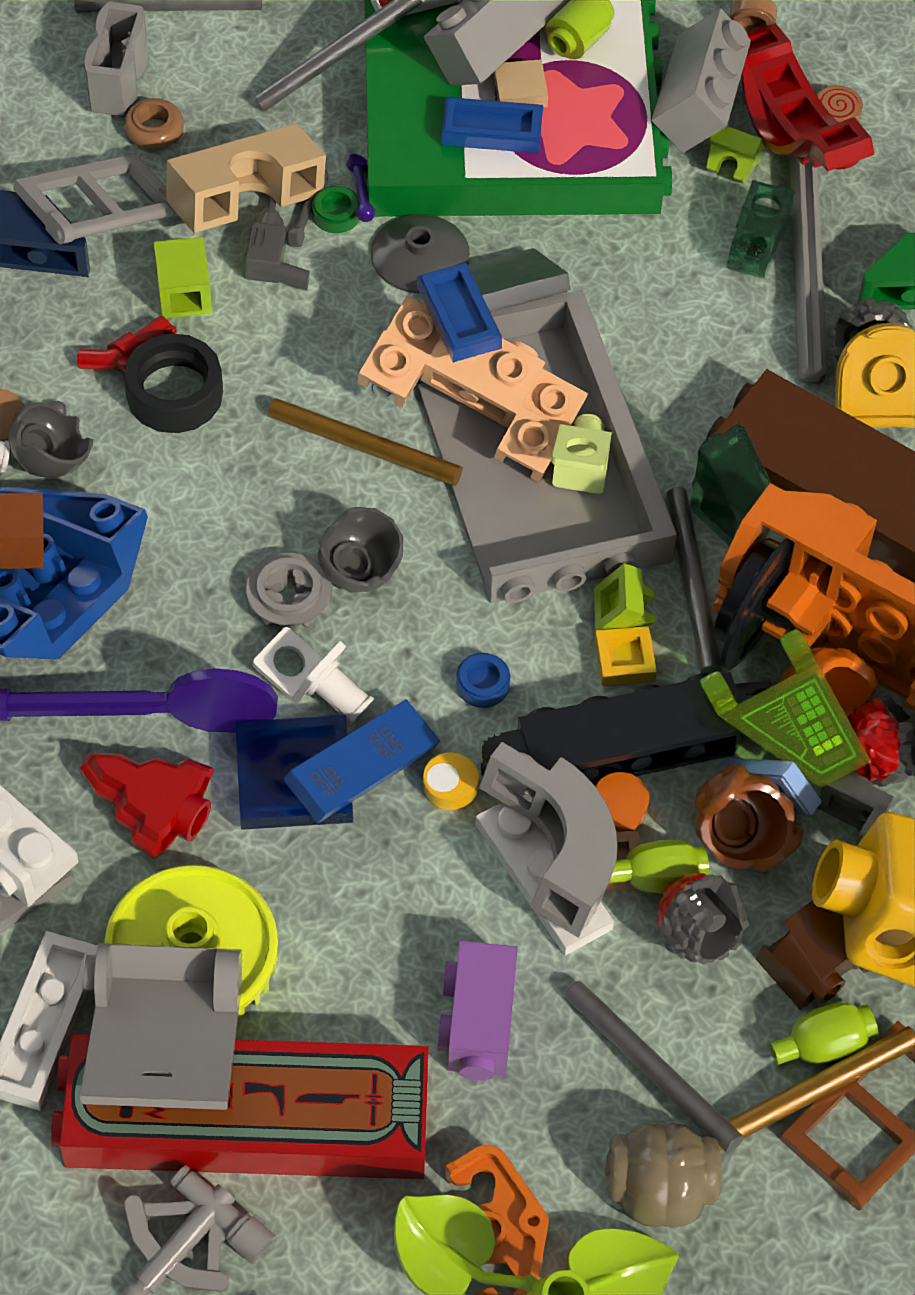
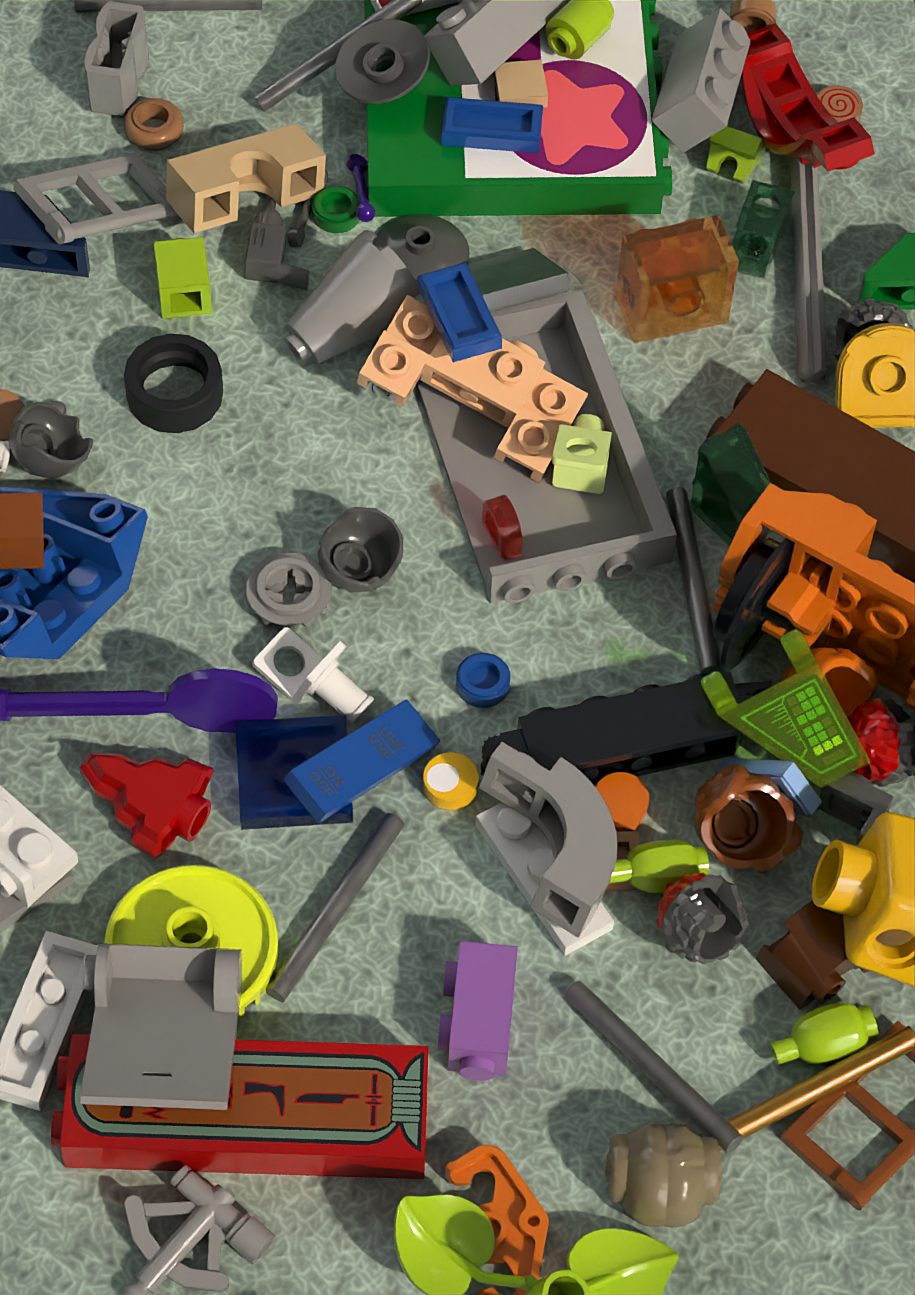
(122, 348): red piece -> none
(334, 907): none -> flat silver bar
(351, 302): none -> light grey cone
(365, 441): pearl gold bar -> none
(382, 61): none -> dark grey dish
(502, 526): none -> clear red tile
(621, 600): lime tile -> none
(625, 656): yellow tile -> none
(676, 278): none -> clear orange brick

